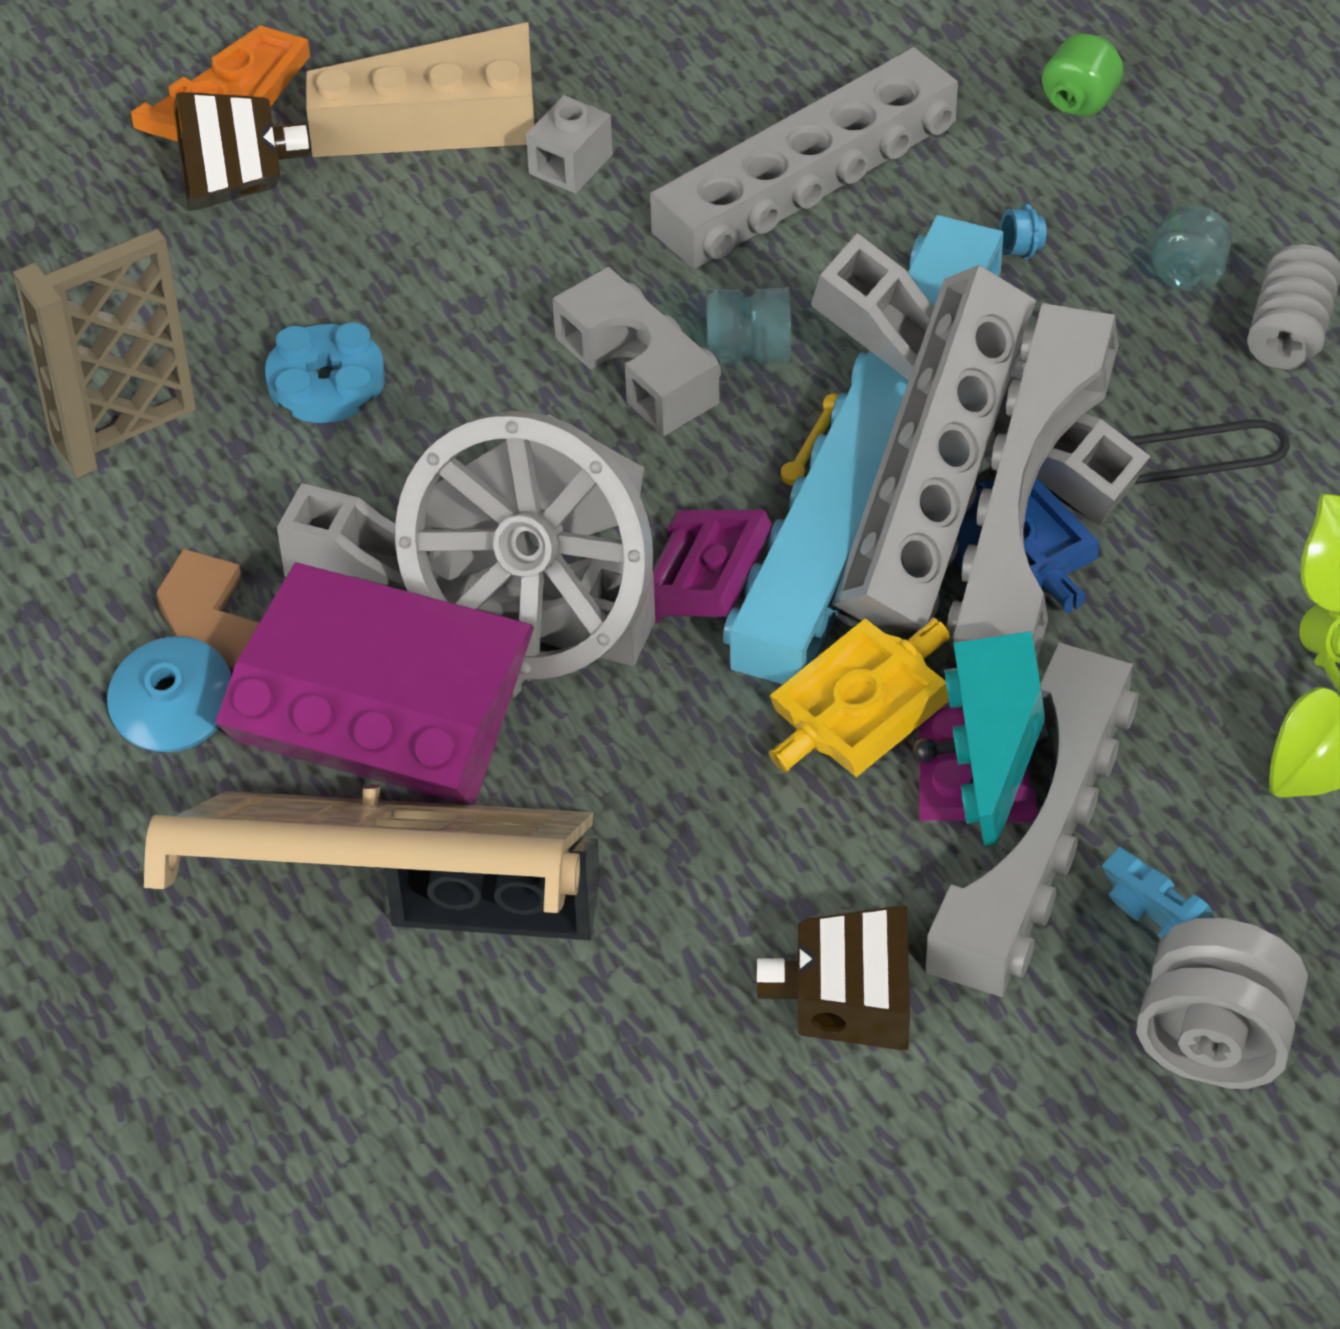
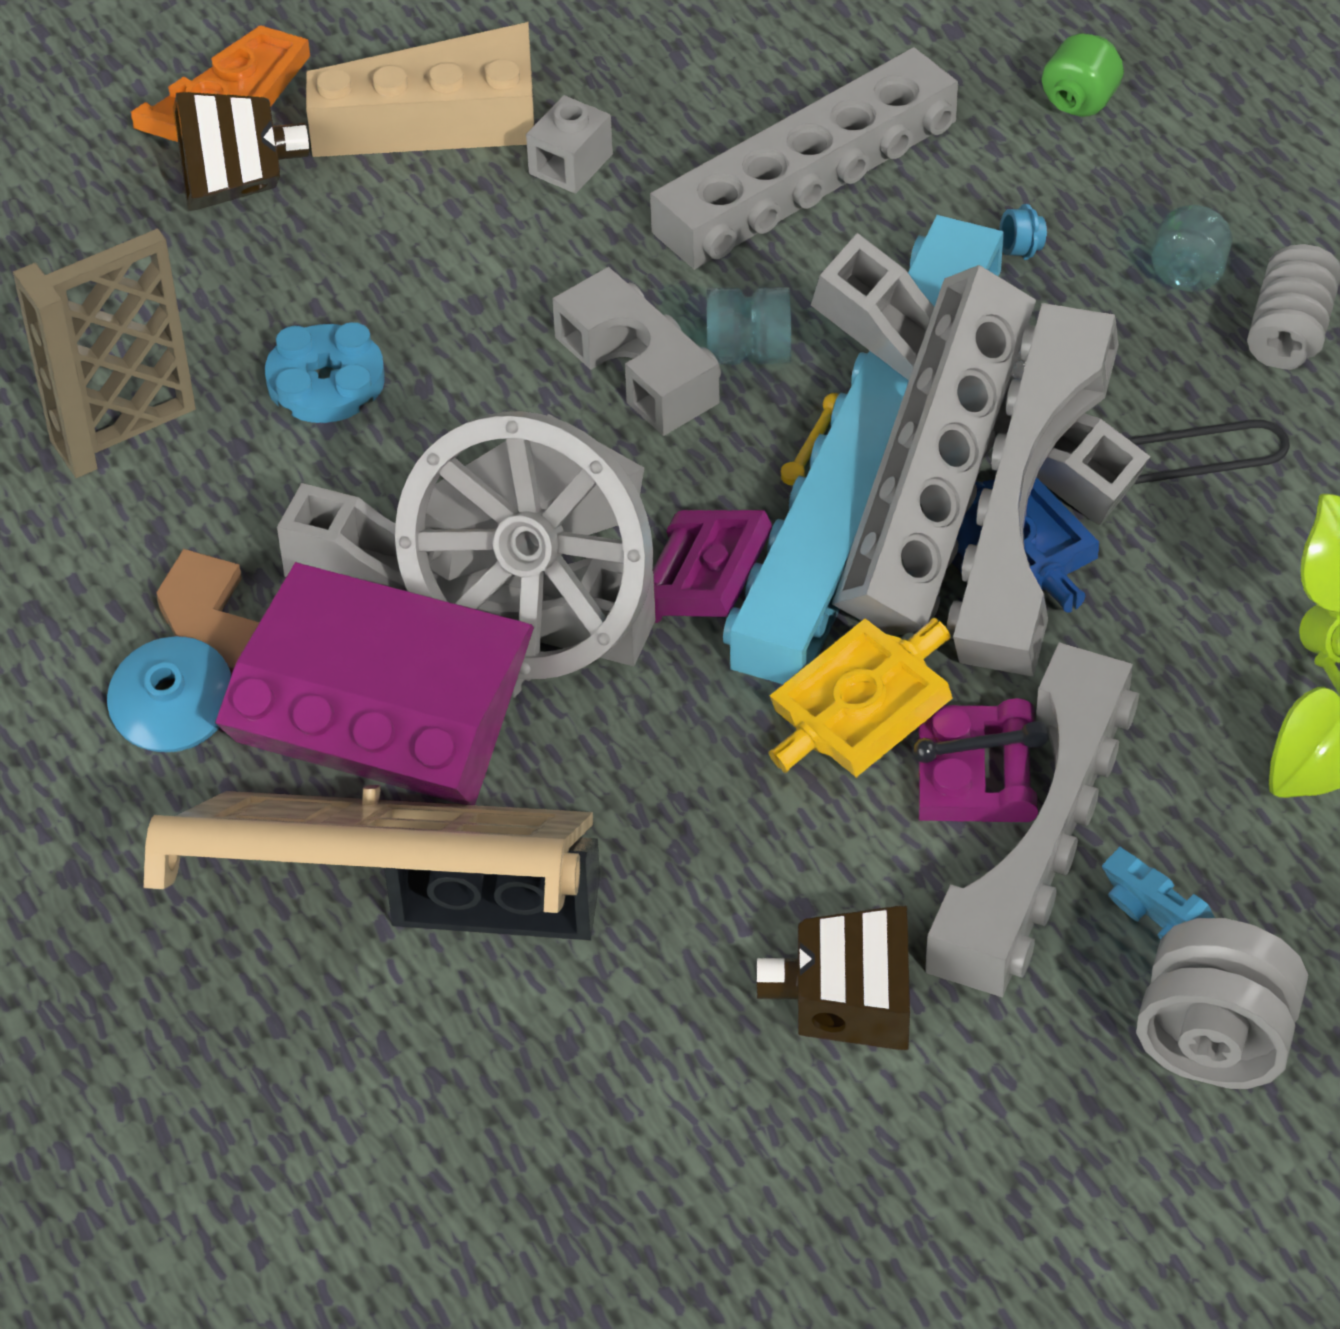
(1003, 719): teal slope -> none

